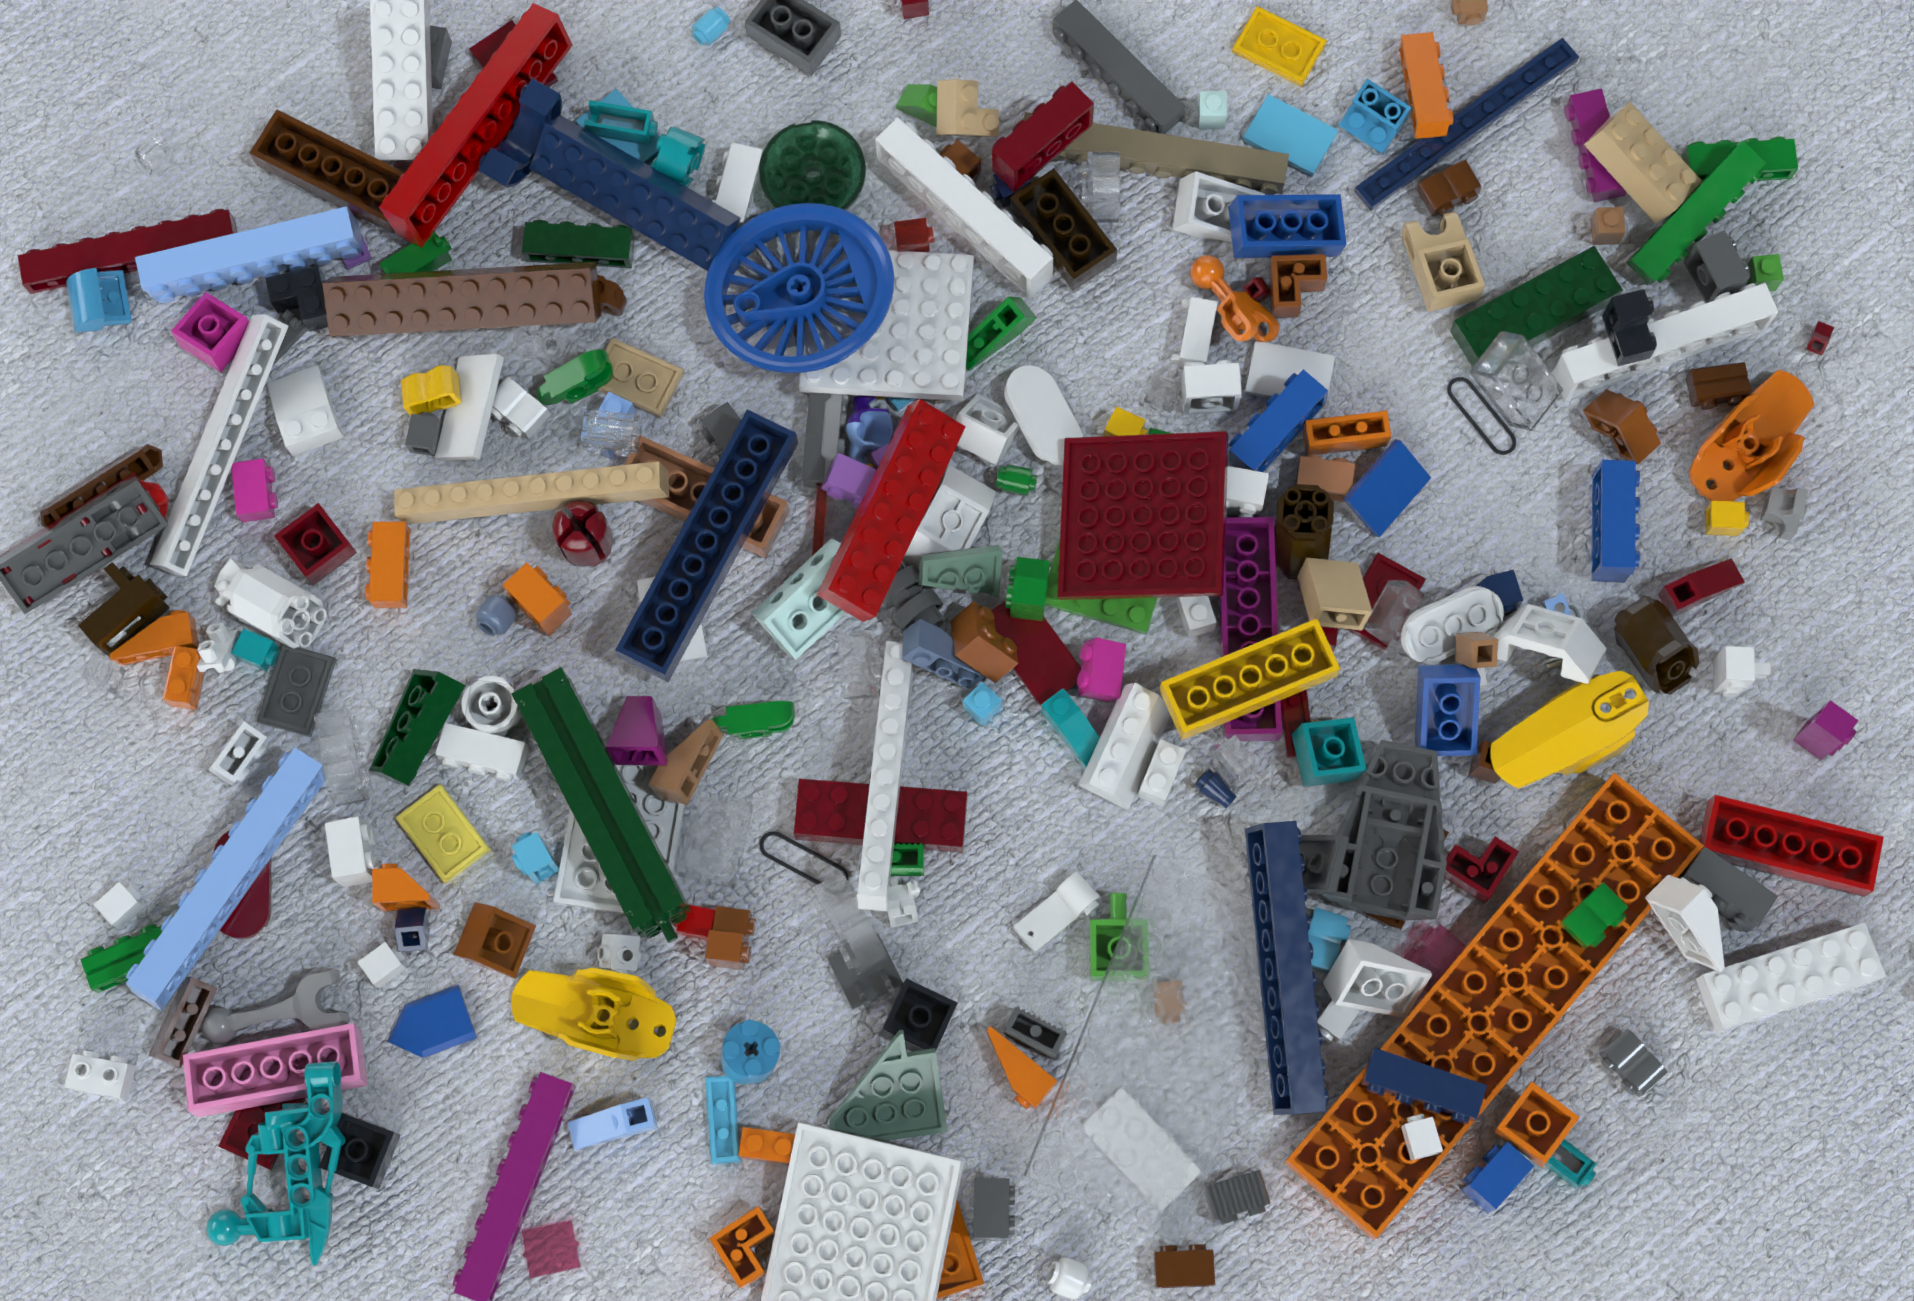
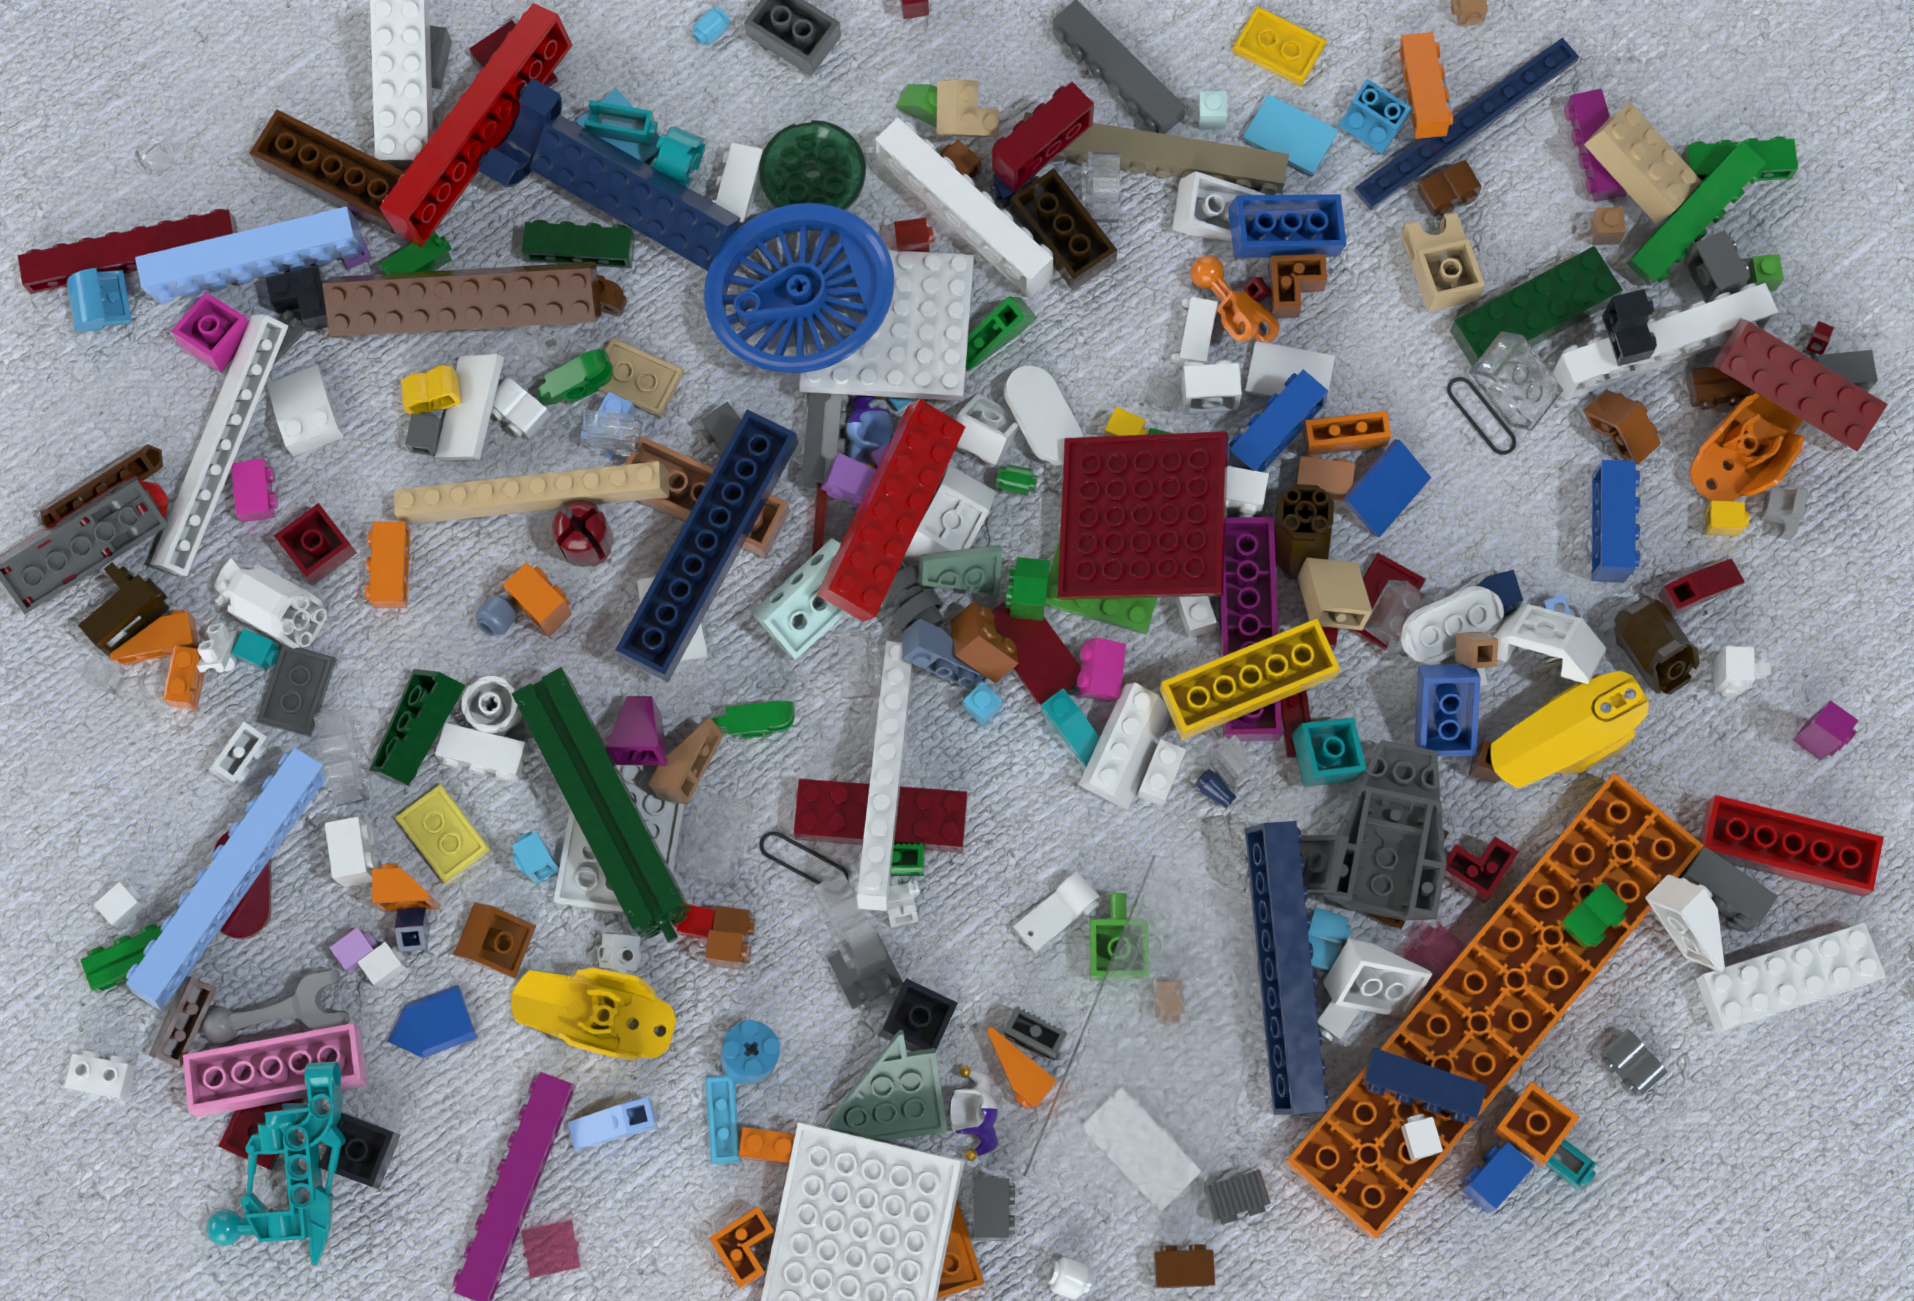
(353, 948): none -> lavender brick
(975, 1112): none -> piece
(1799, 384): none -> dark red brick
(1854, 366): none -> dark grey brick

